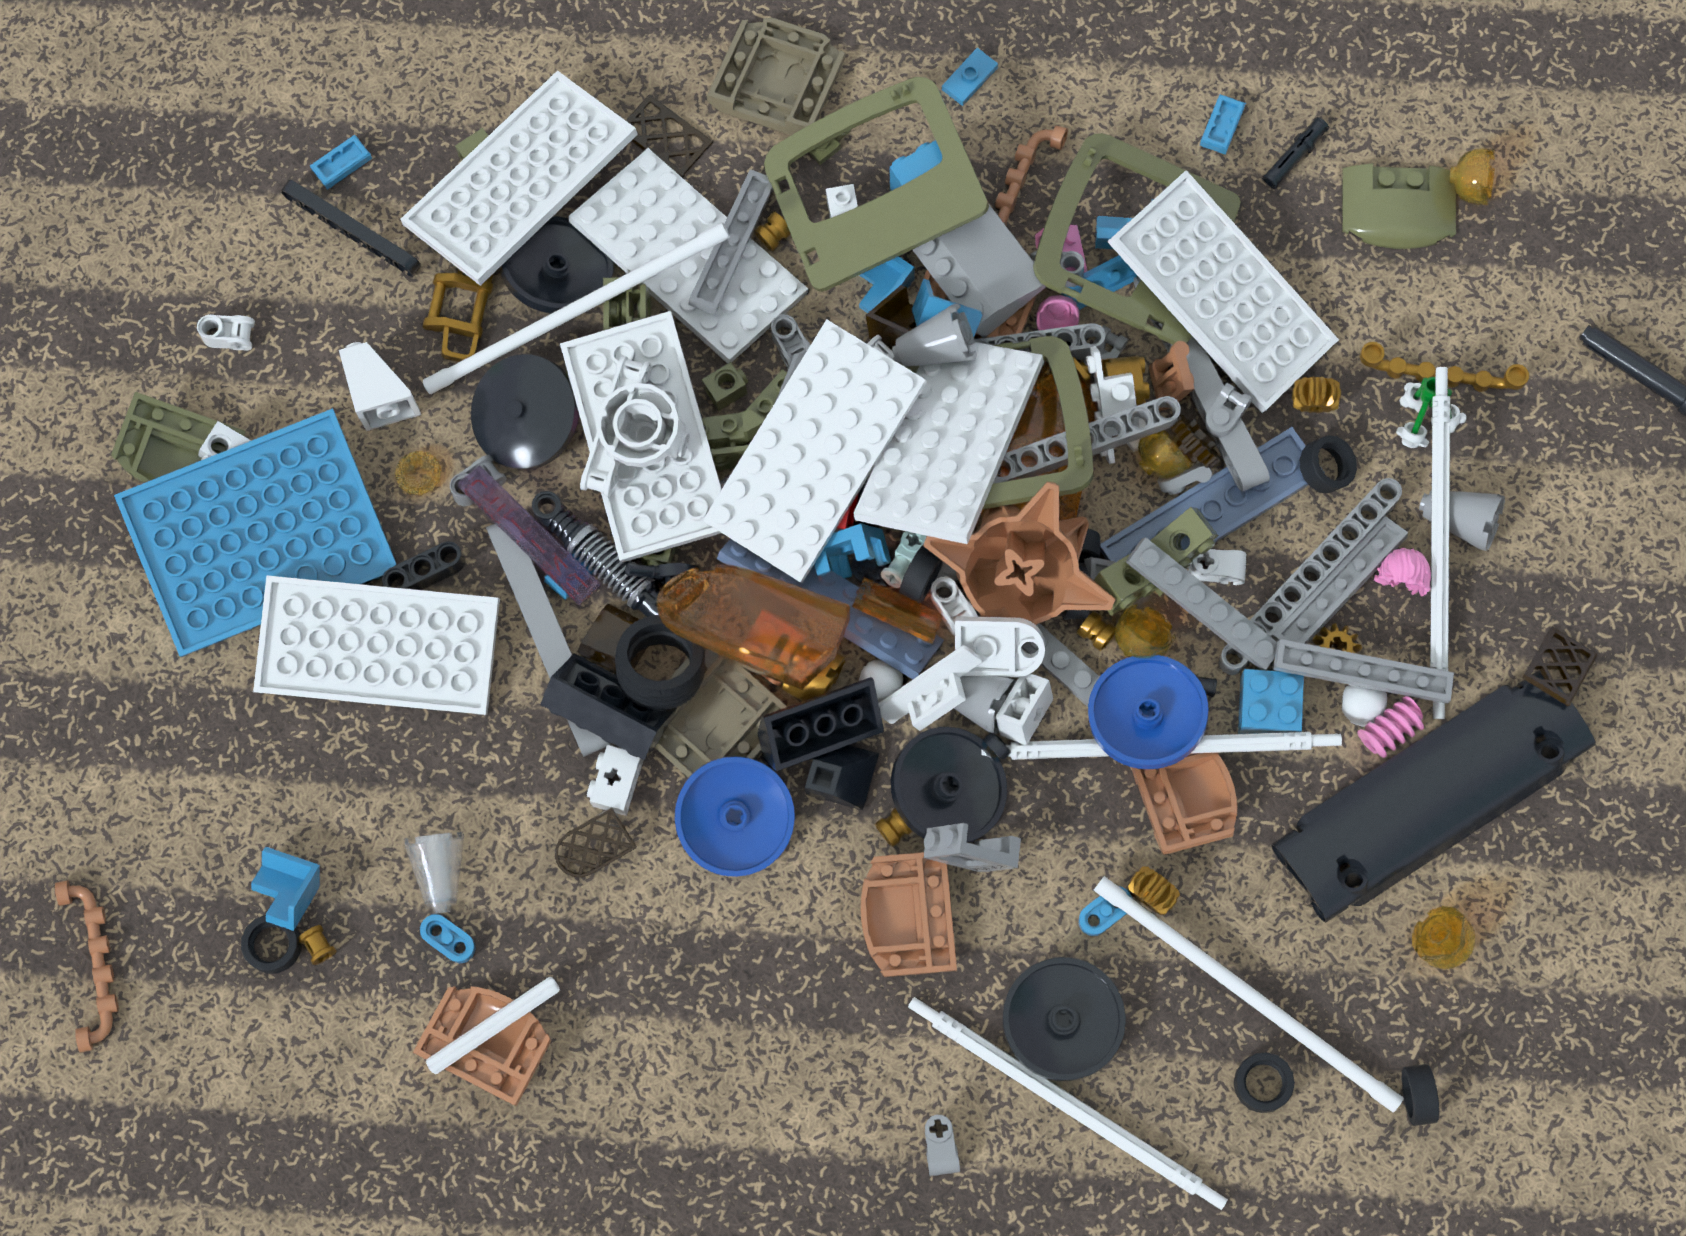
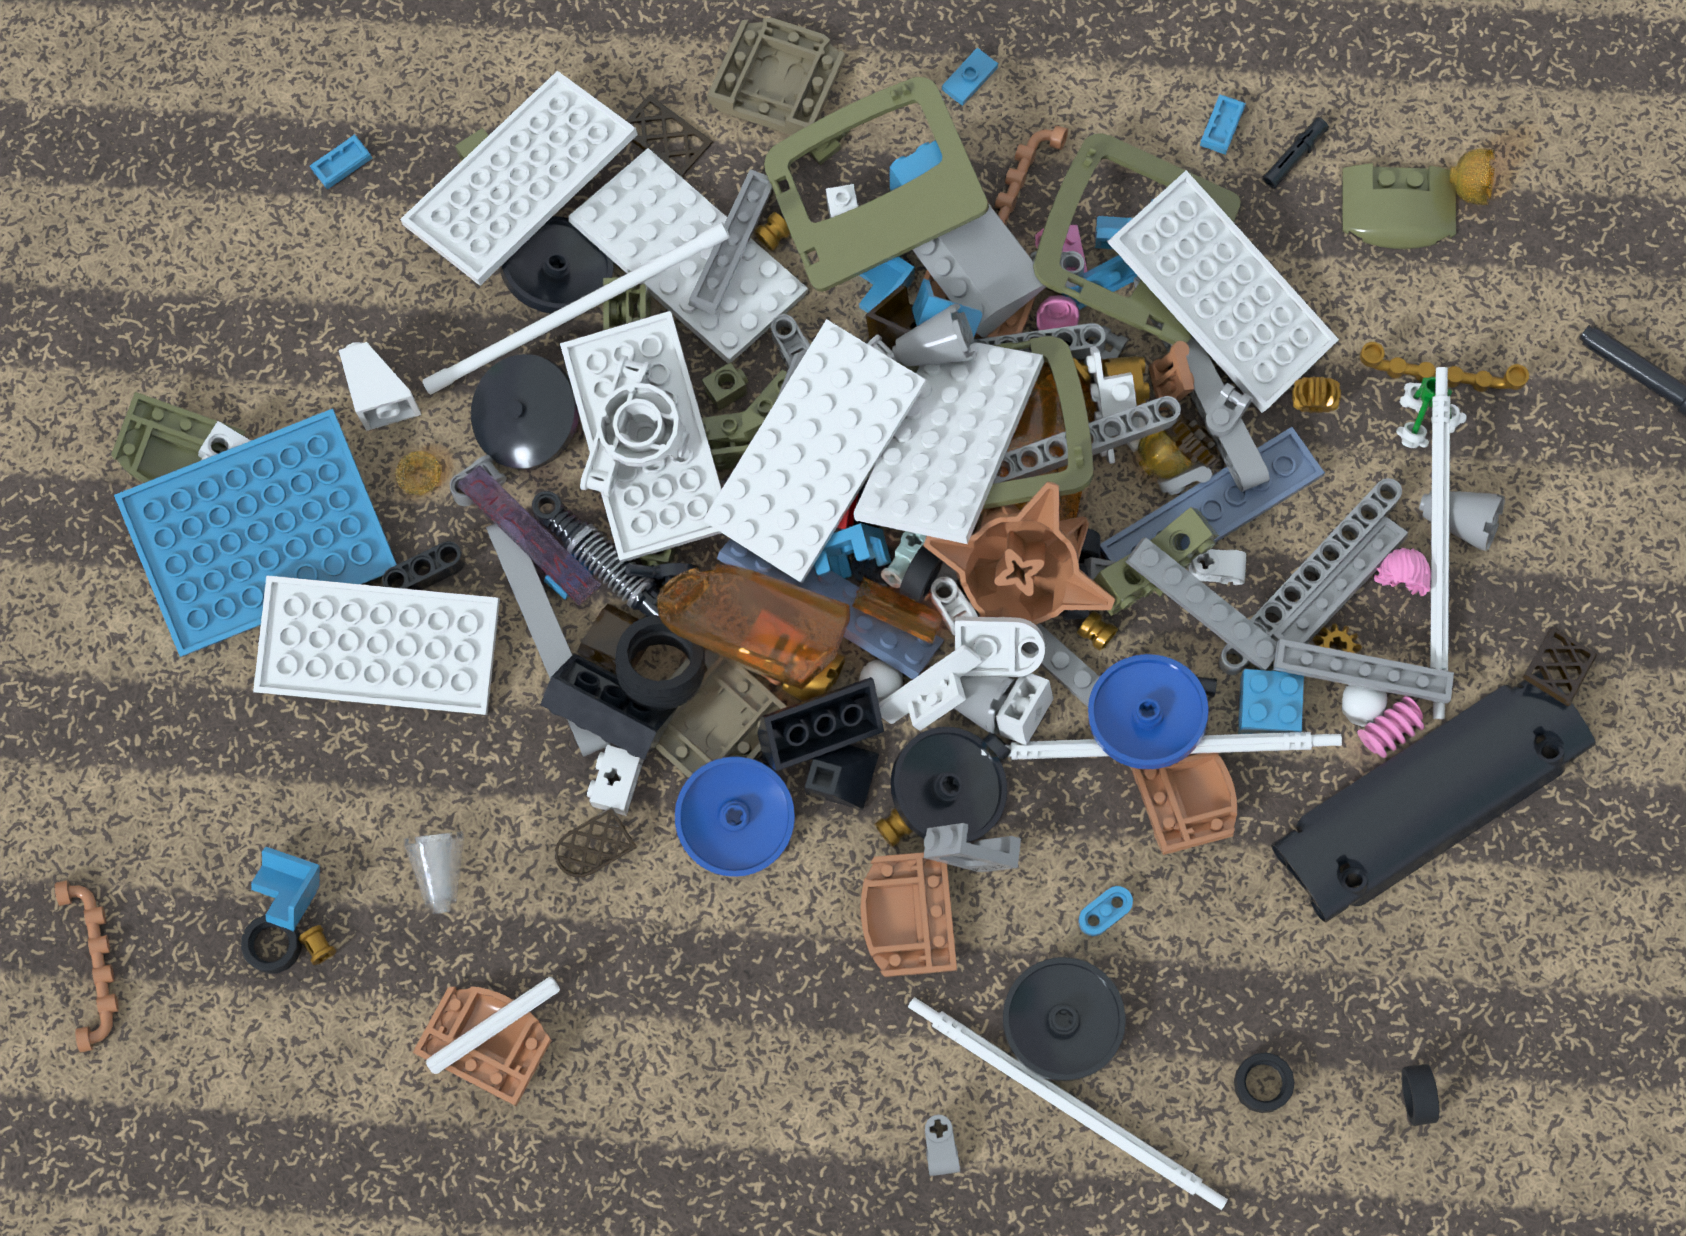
(232, 331): white piece -> none
(350, 227): black beam -> none
(446, 325): pearl gold bar -> none
(448, 939): dark azure plate -> none
(1143, 633): clear yellow cylinder -> none
(1153, 890): pearl gold gear -> none
(1343, 456): black tyre -> none
(1376, 1089): white piece -> none
(1444, 938): clear yellow cylinder -> none

